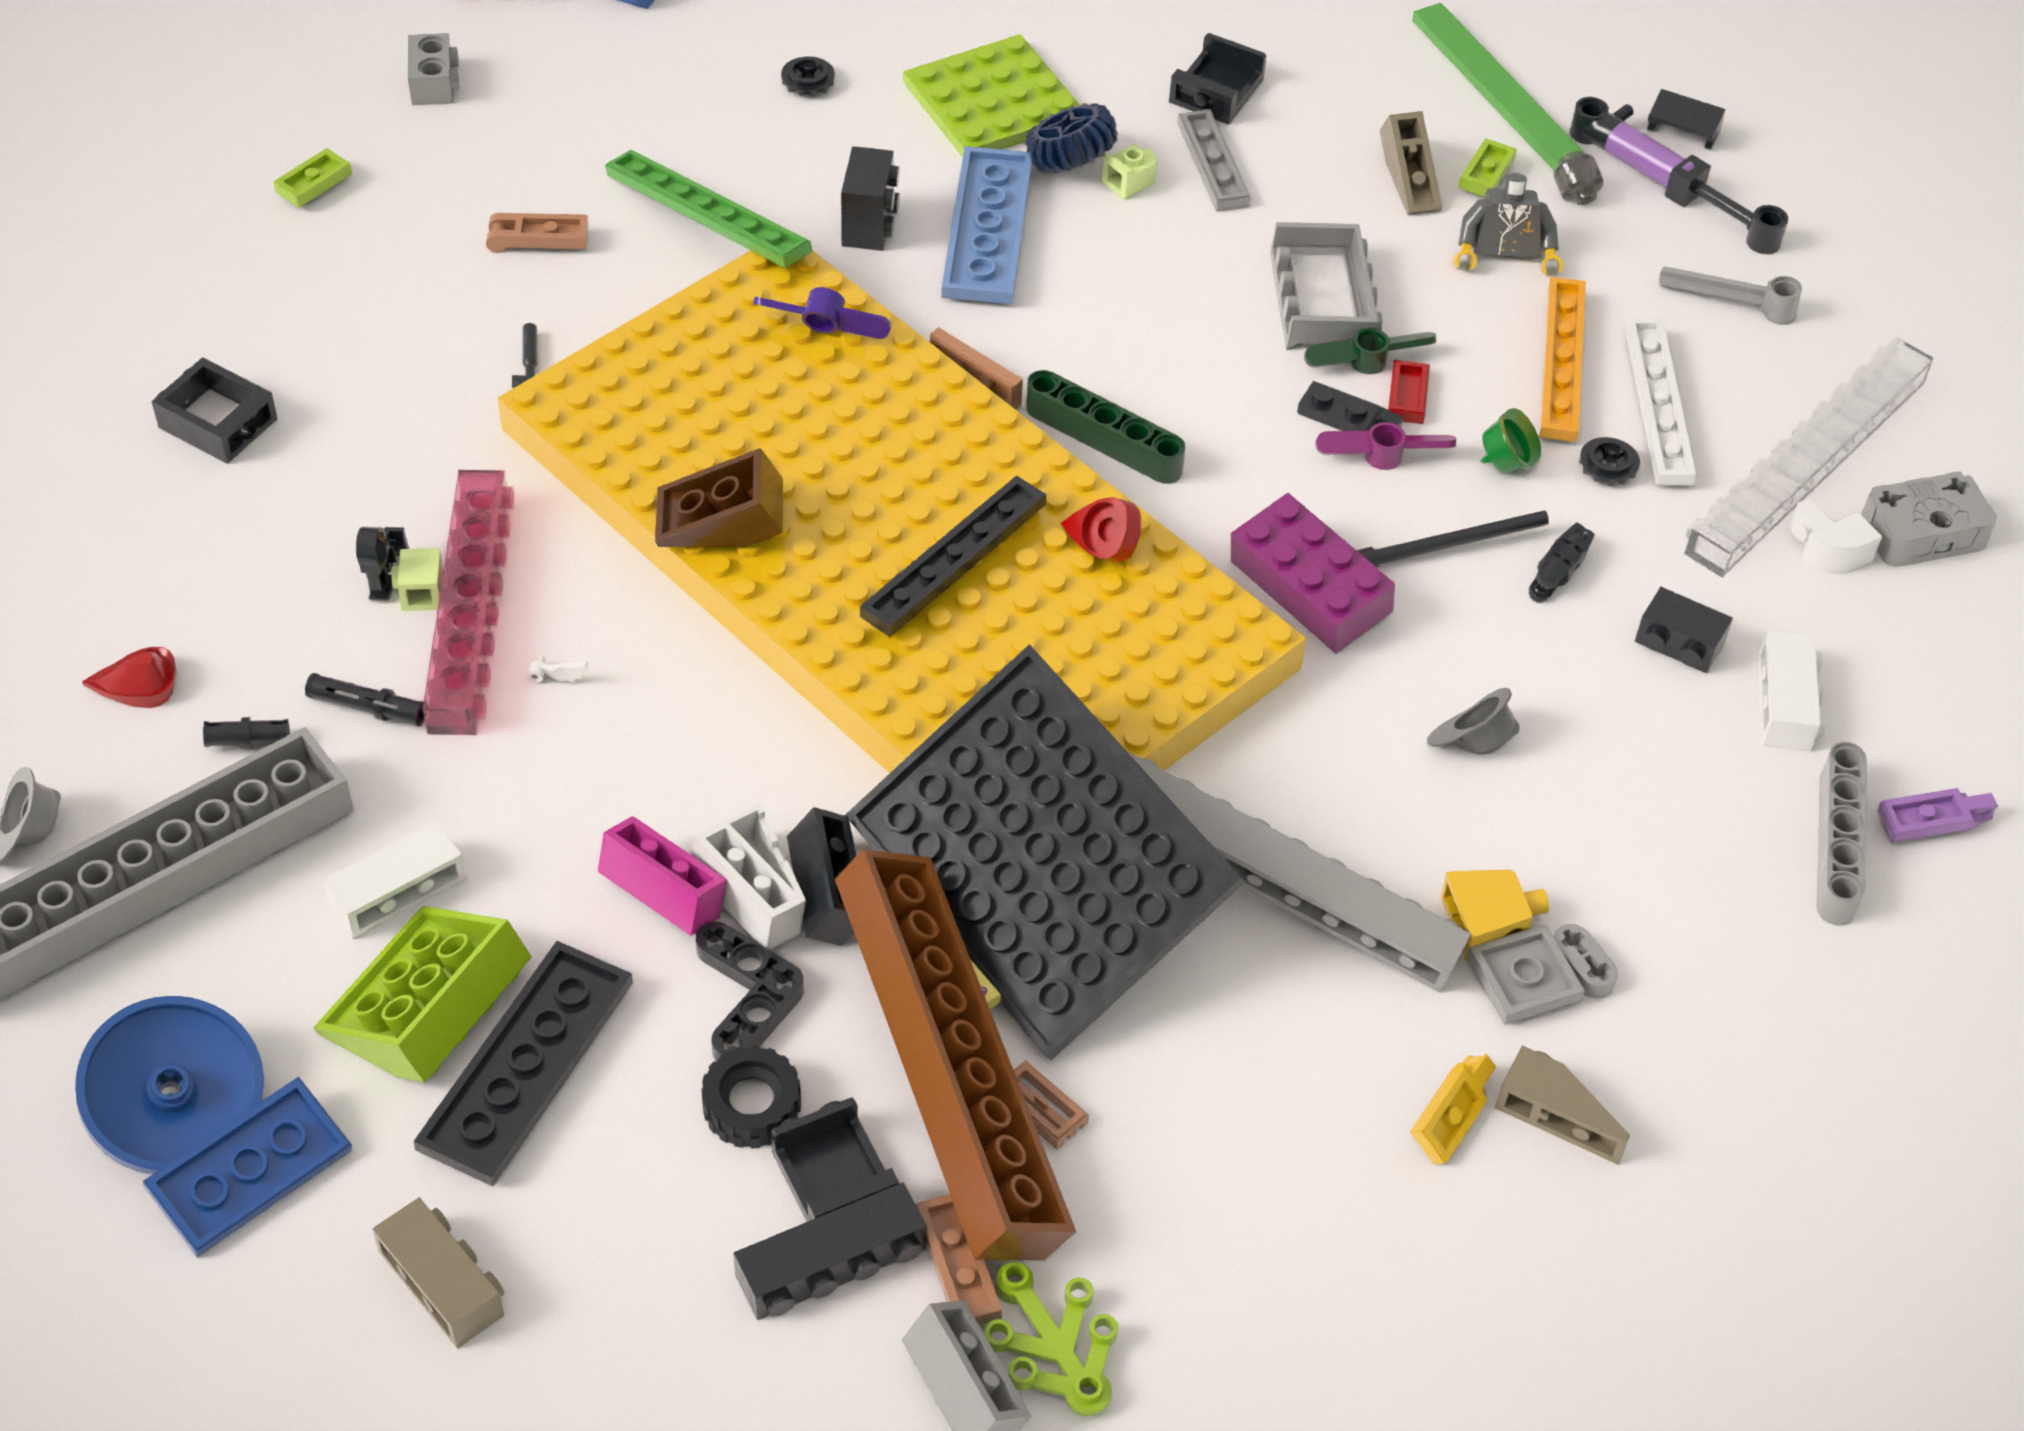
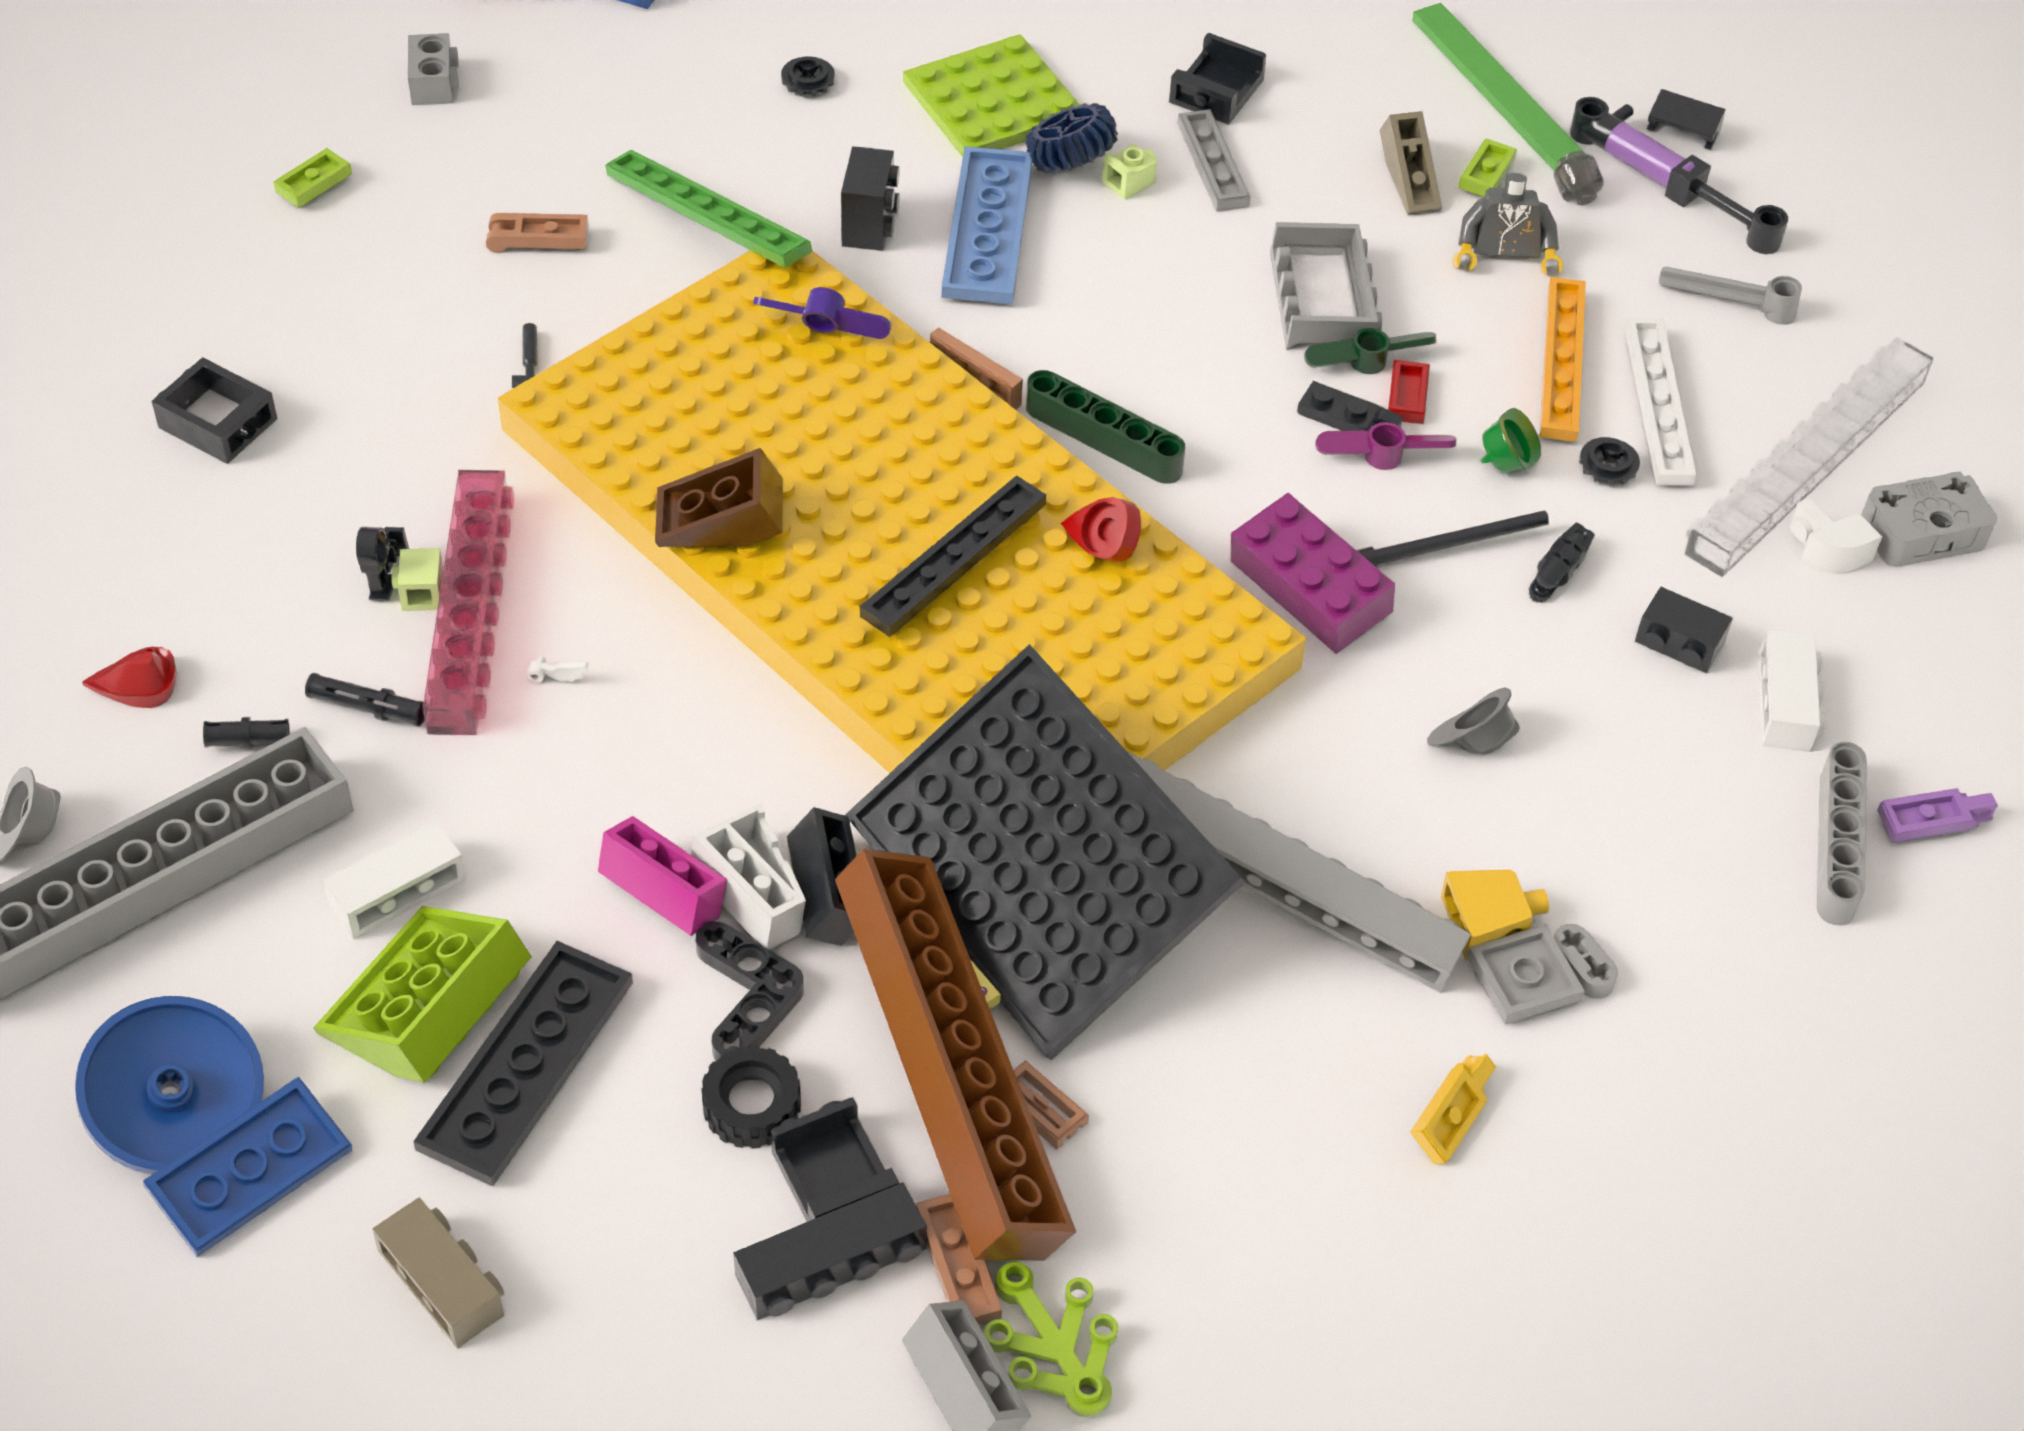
(1558, 1103): dark tan slope -> none

